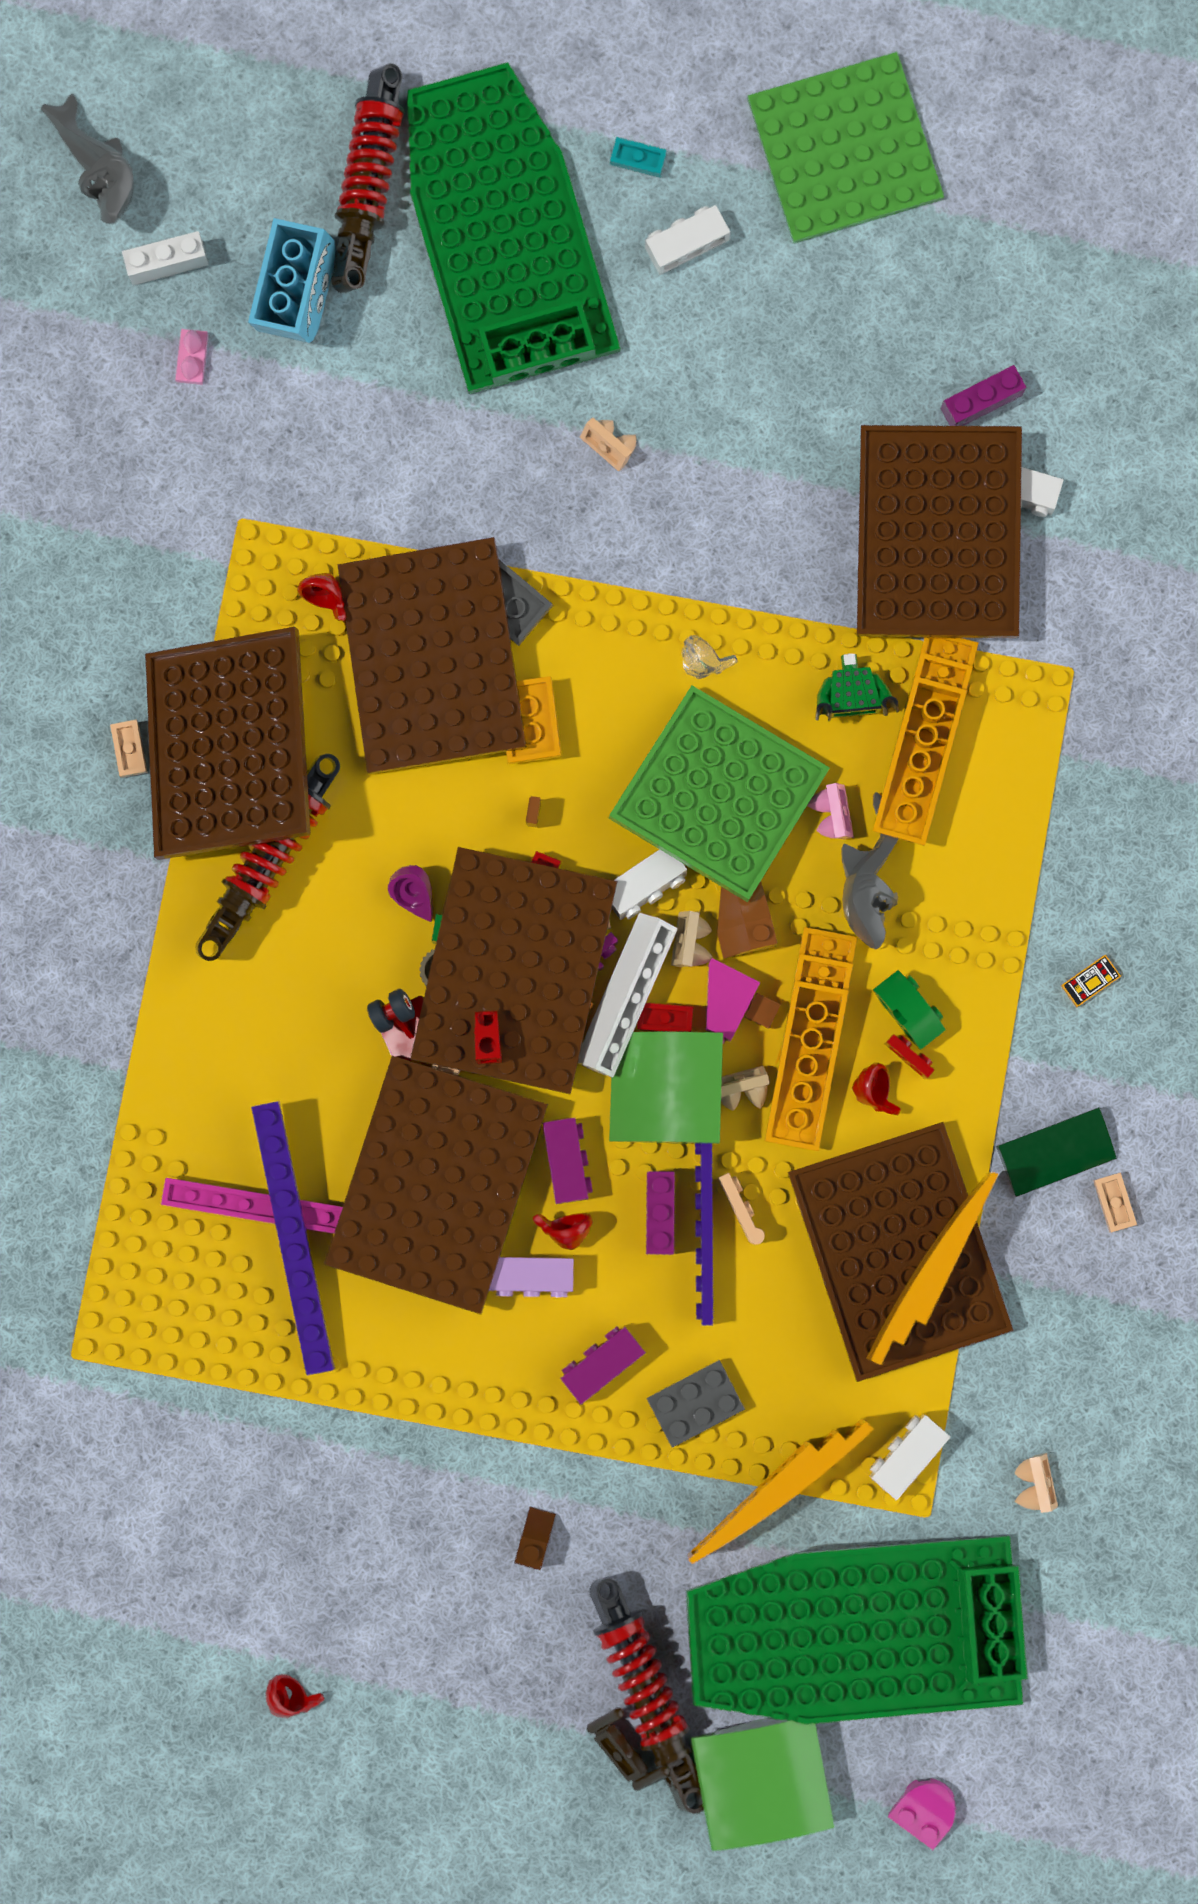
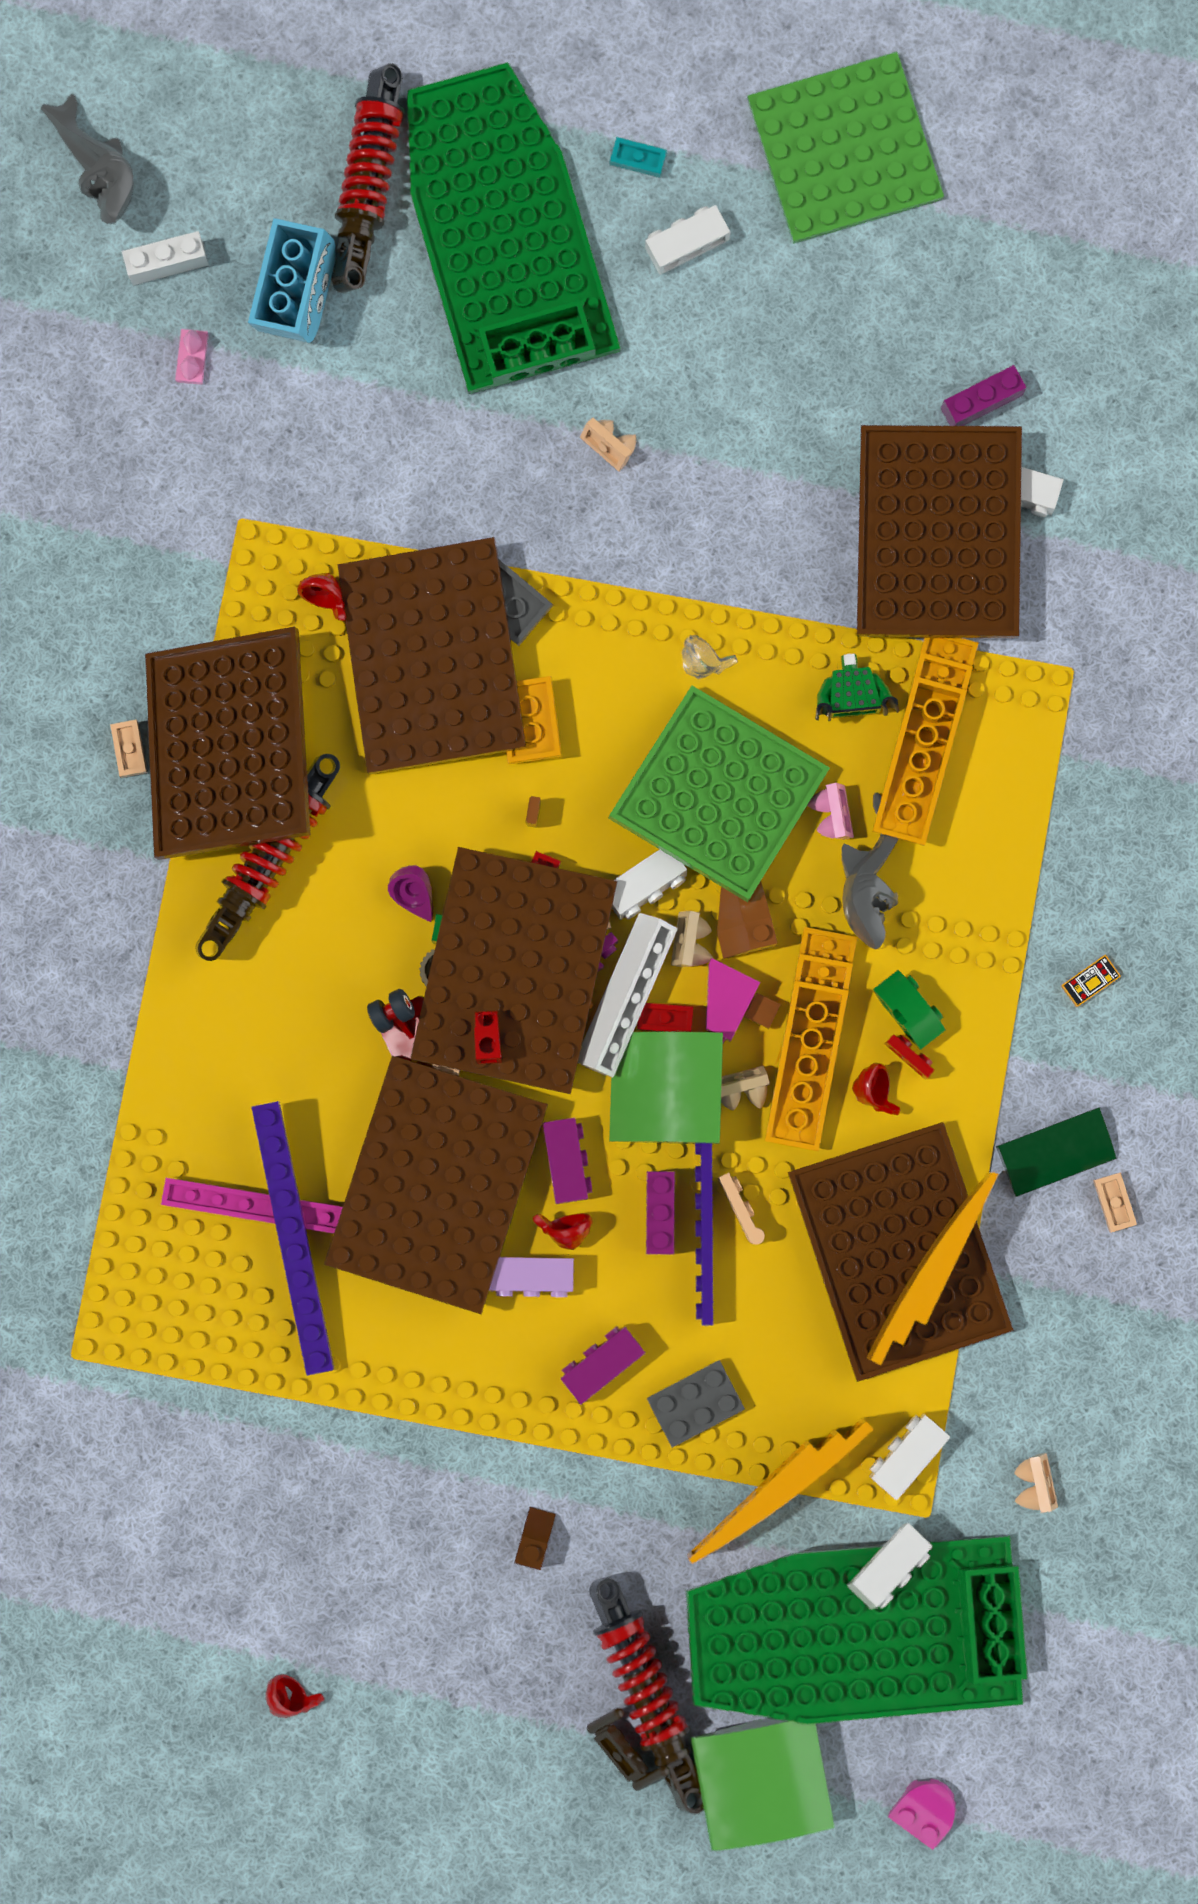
(890, 1567): none -> white brick

